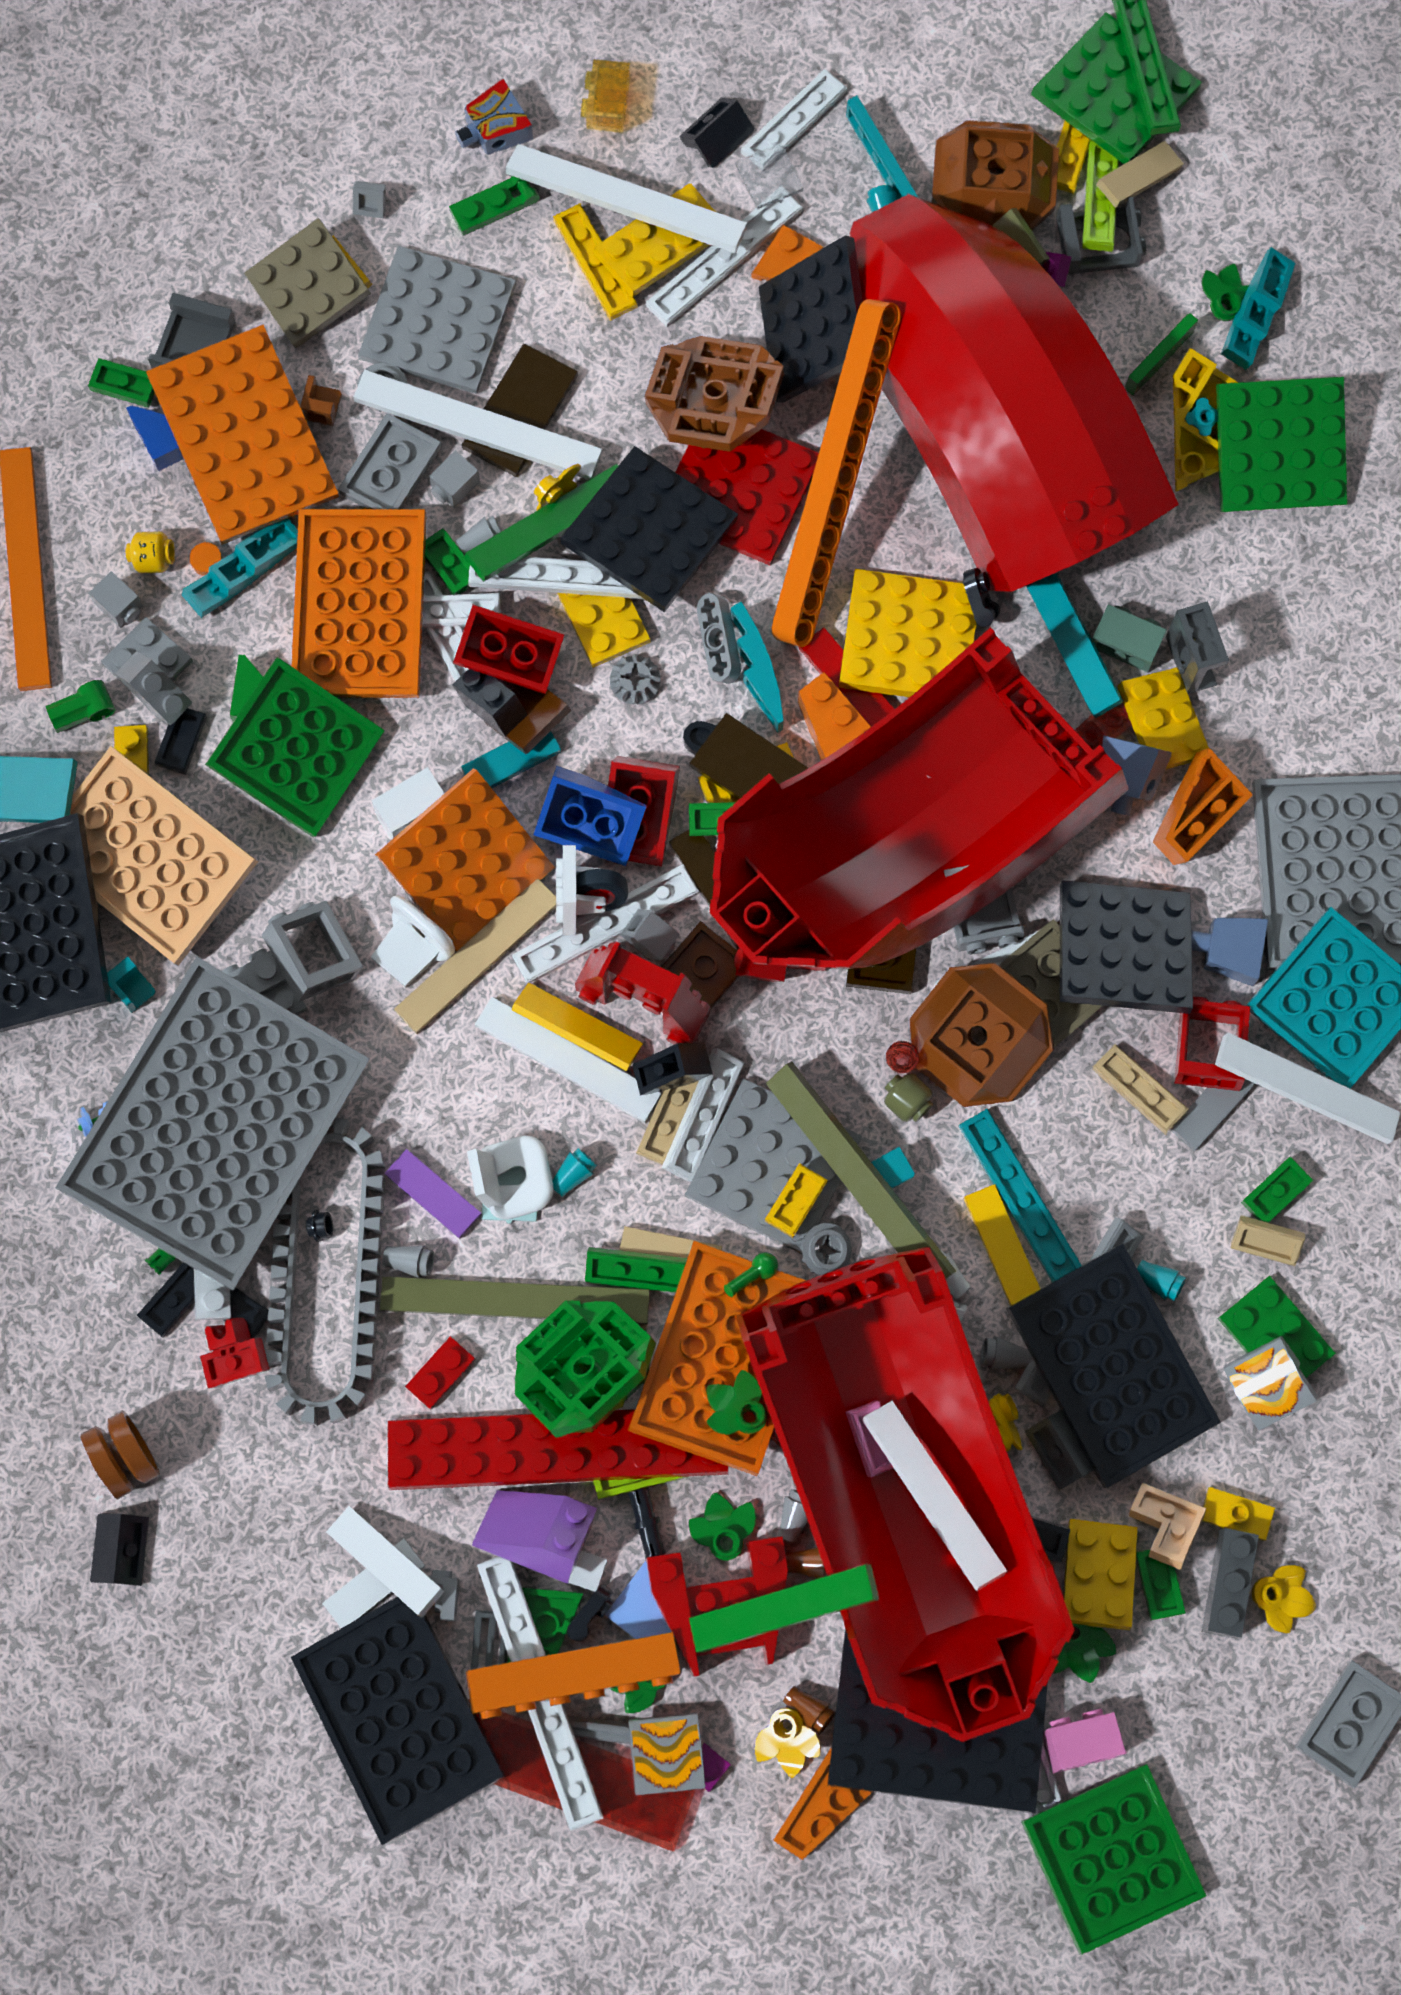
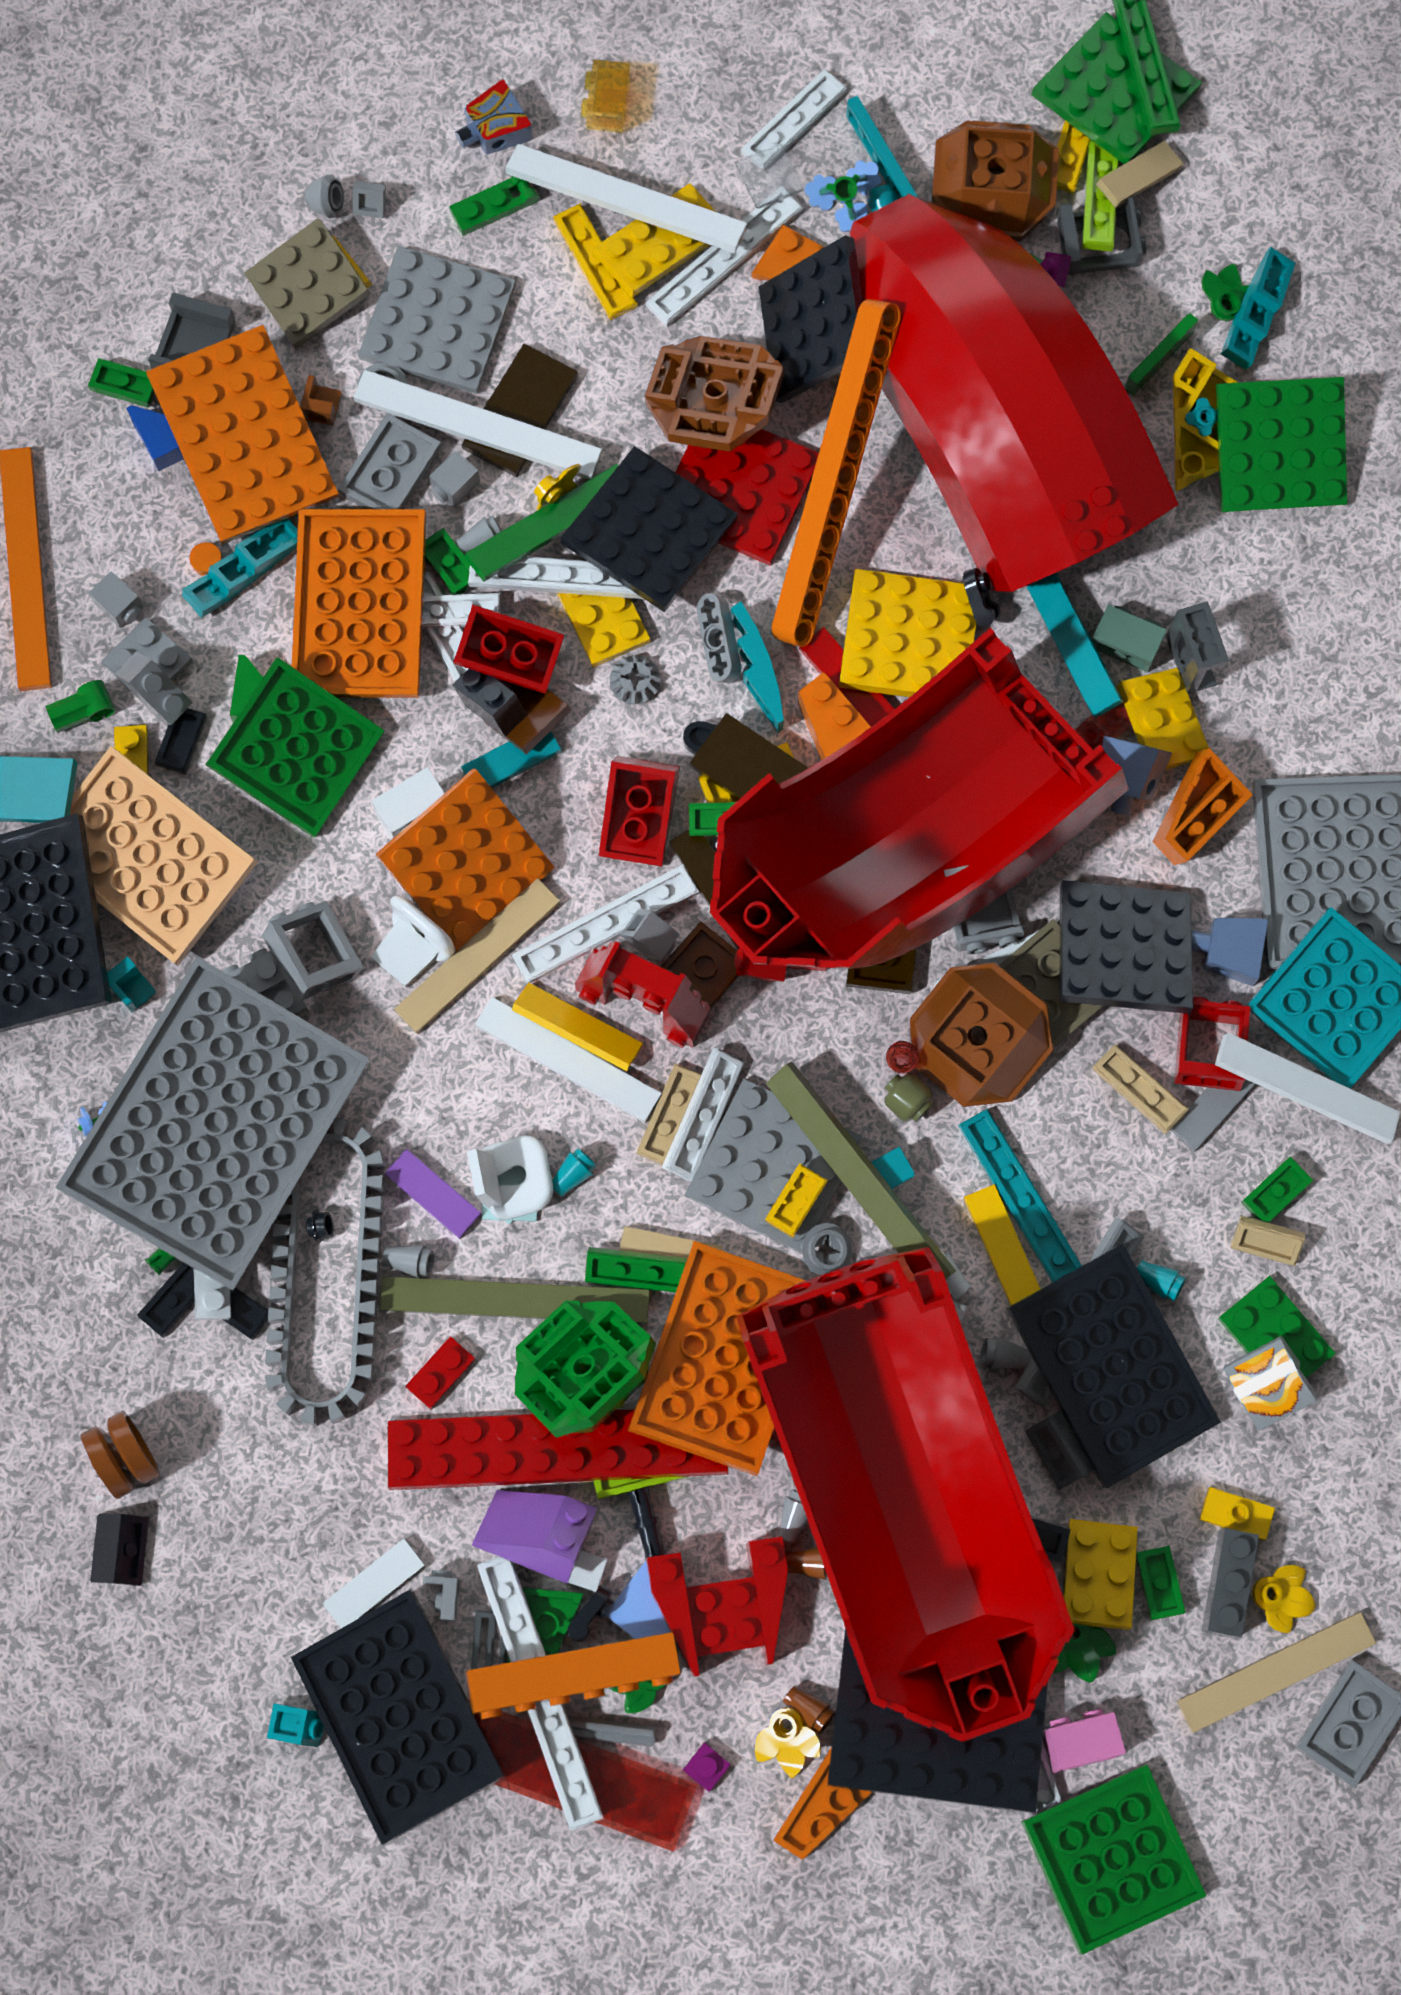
(150, 552): yellow head -> none
(233, 1354): red plate -> none
(295, 1725): none -> teal bracket
(325, 196): none -> light grey cone
(385, 1562): white tile -> none
(585, 890): plate -> none
(589, 816): blue slope -> none
(666, 1754): slope -> none
(672, 1068): black slope -> none
(718, 131): black panel -> none
(723, 1521): green plate -> none
(733, 1402): green plate -> none
(763, 1266): green bar -> none
(784, 1608): green tile -> none
(844, 190): none -> light blue plant
(872, 1456): bright pink tile -> none
(934, 1496): white tile -> none
(1005, 1413): yellow plate -> none
(1016, 227): olive tile -> none
(1176, 1520): light nougat plate -> none
(1276, 1672): none -> tan tile

